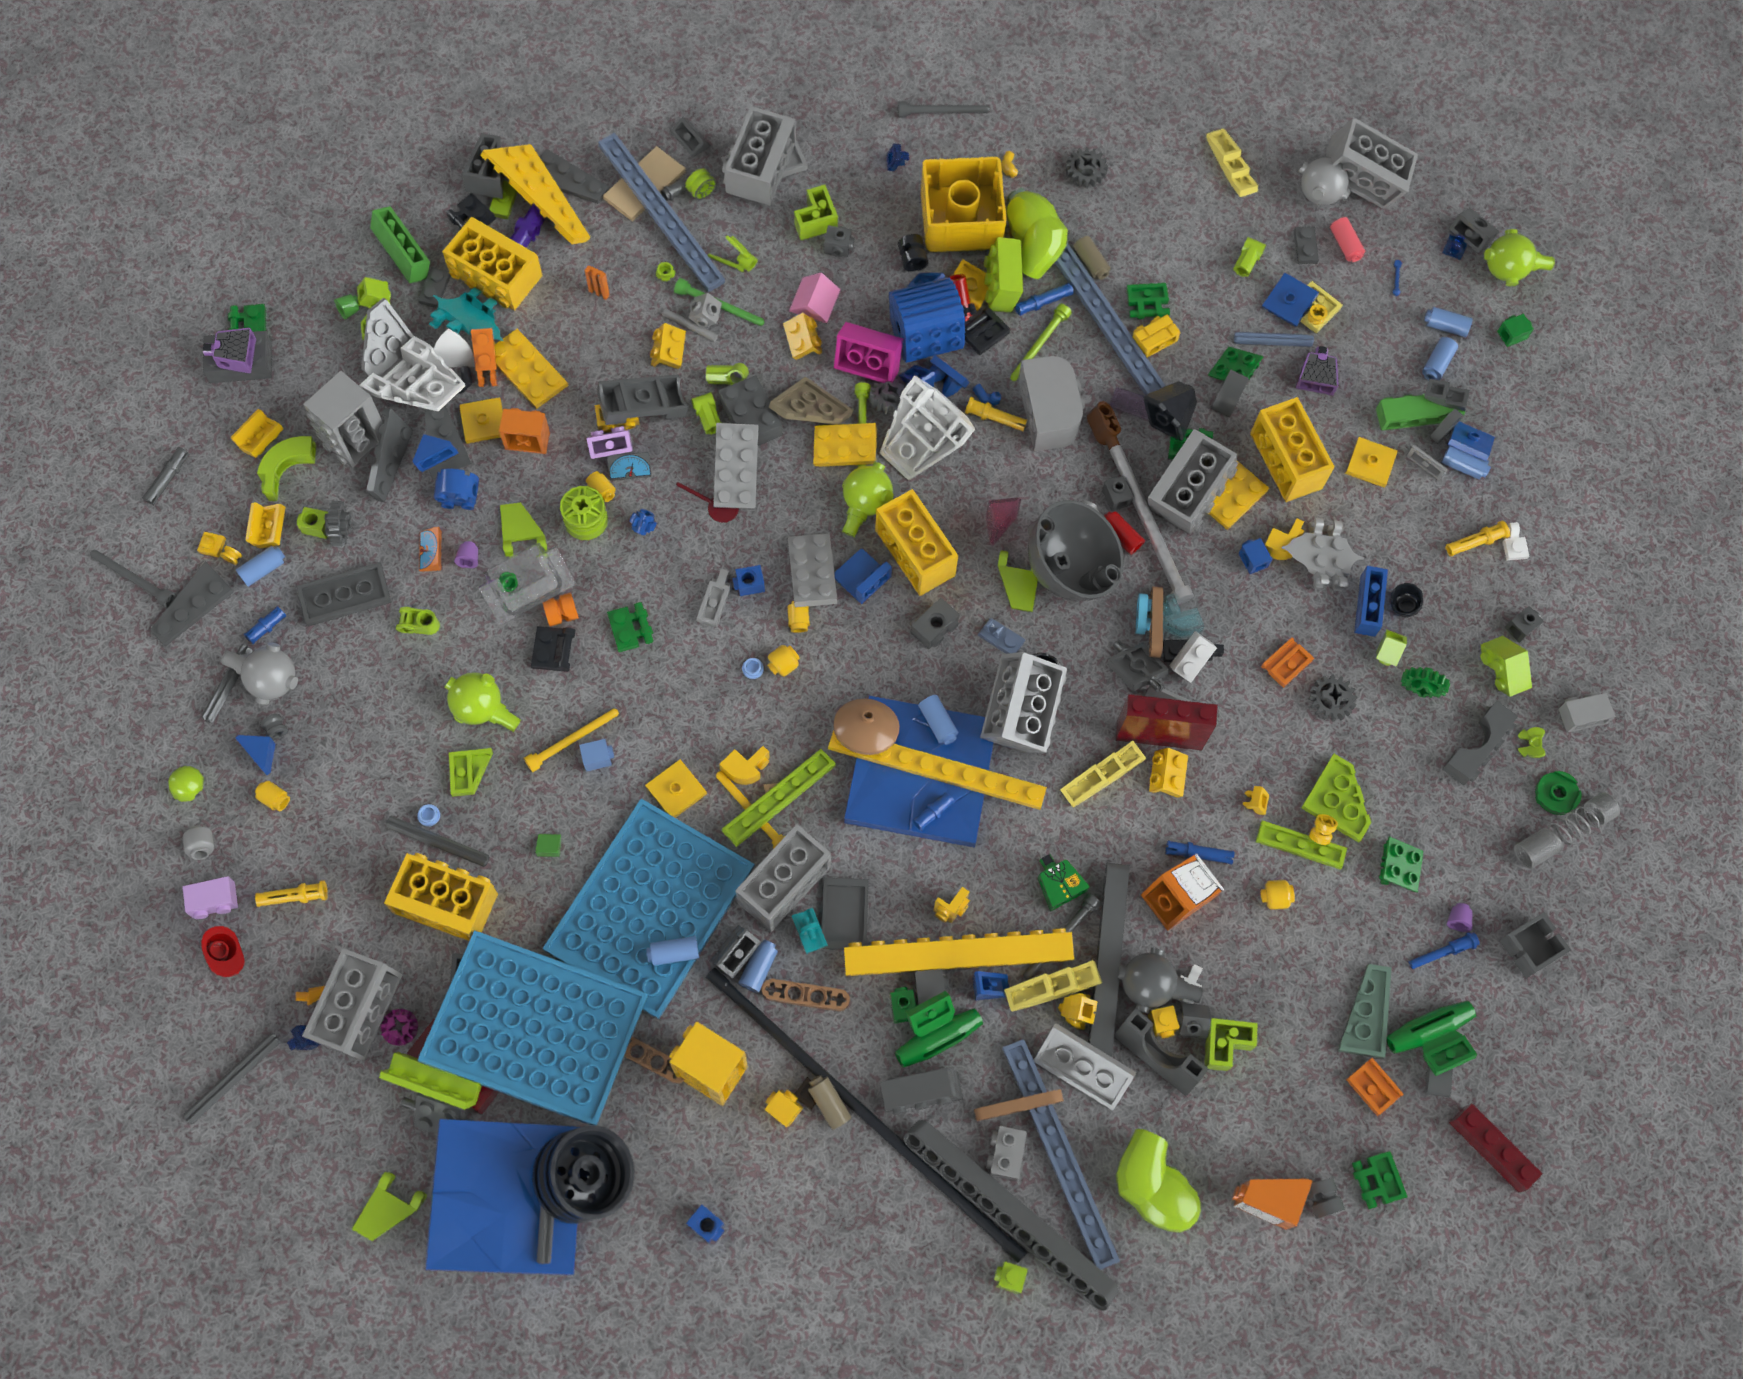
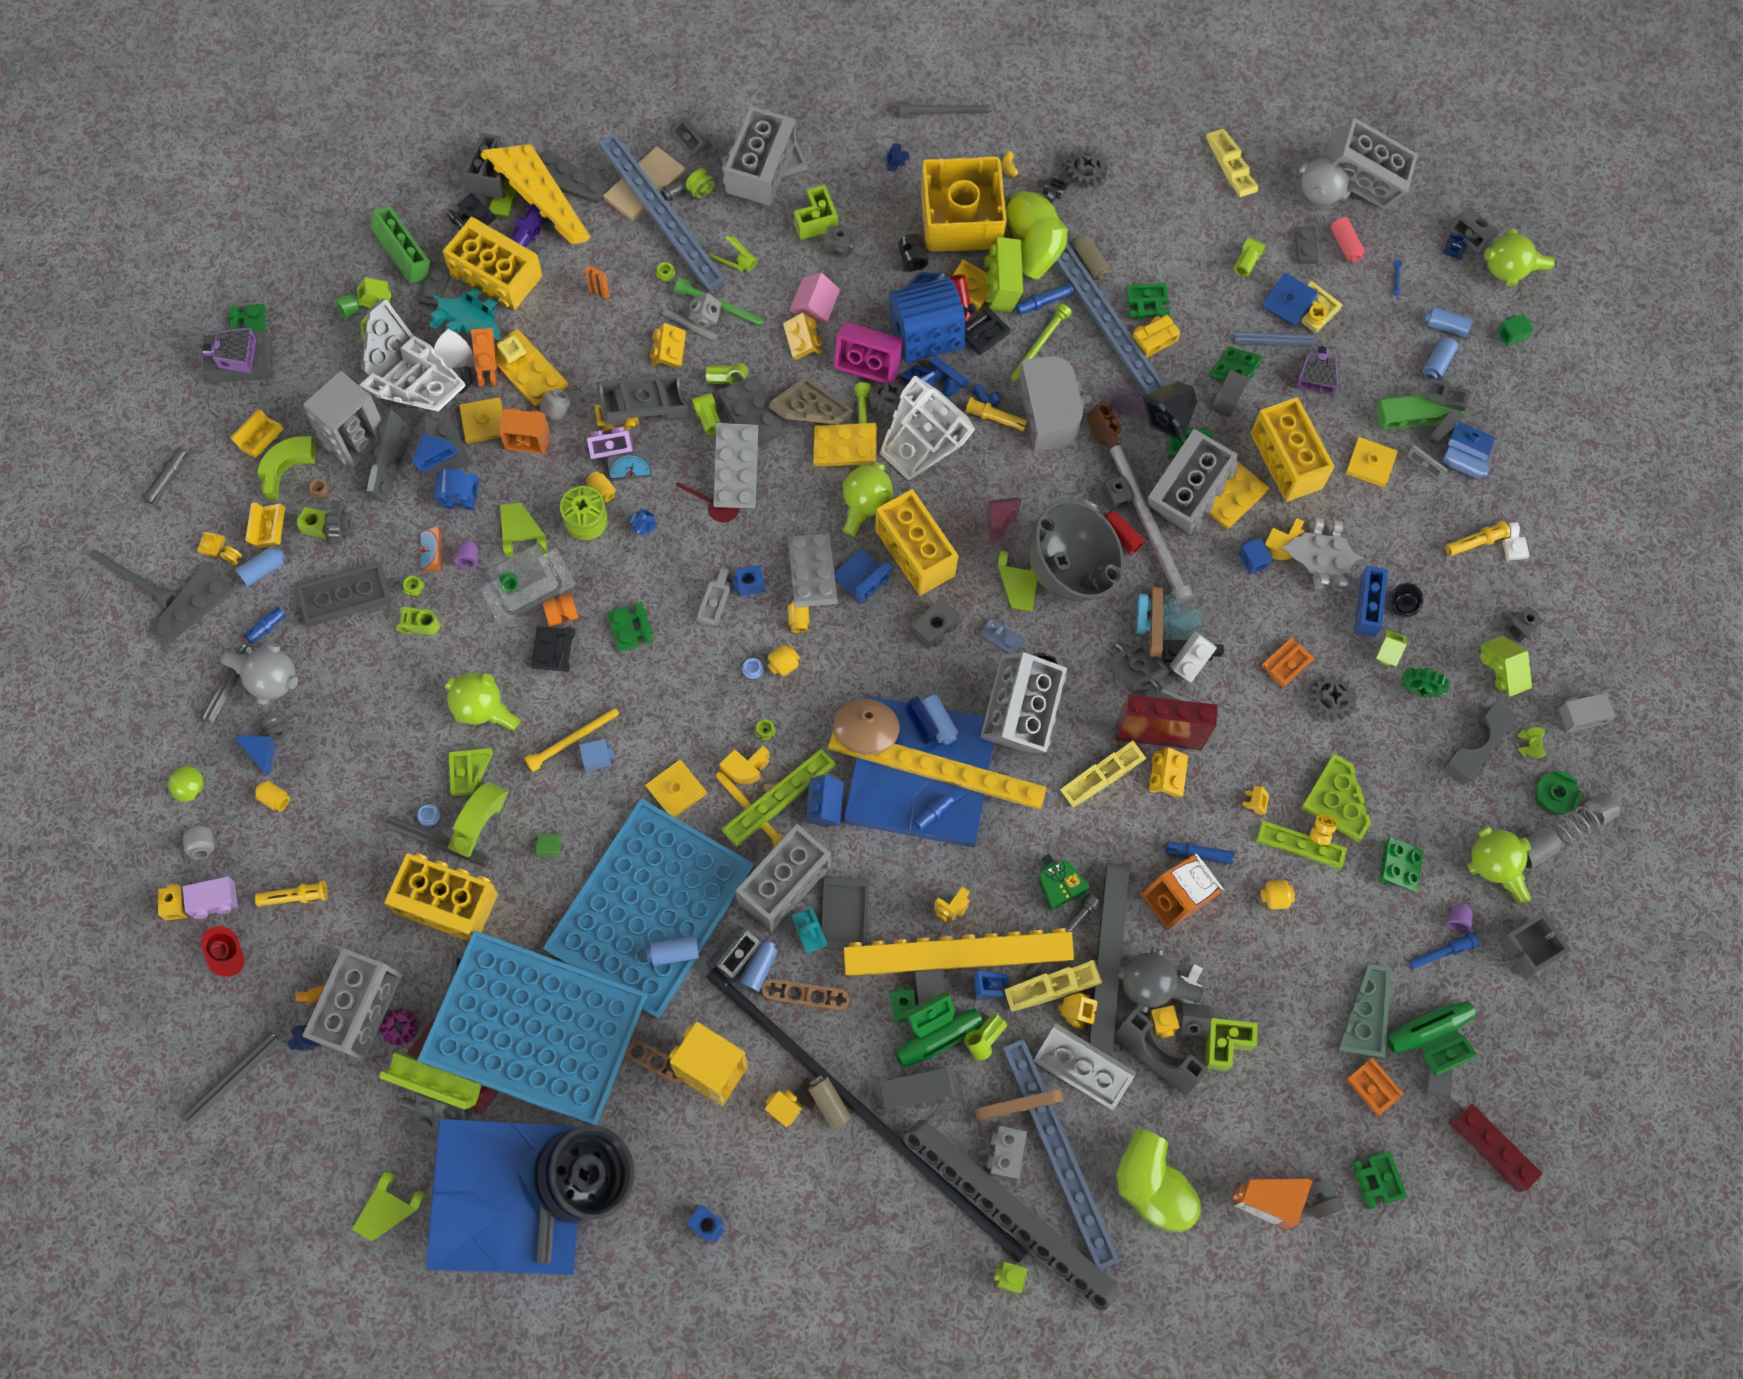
(171, 902): none -> yellow brick
(315, 485): none -> medium nougat plate
(413, 580): none -> lime plate
(474, 815): none -> lime arch
(511, 349): none -> light yellow plate
(554, 404): none -> light grey head
(771, 730): none -> lime plate
(824, 801): none -> blue brick
(921, 720): none -> clear blue tile
(980, 1040): none -> lime piece
(1054, 189): none -> black hinge
(1501, 859): none -> lime piece

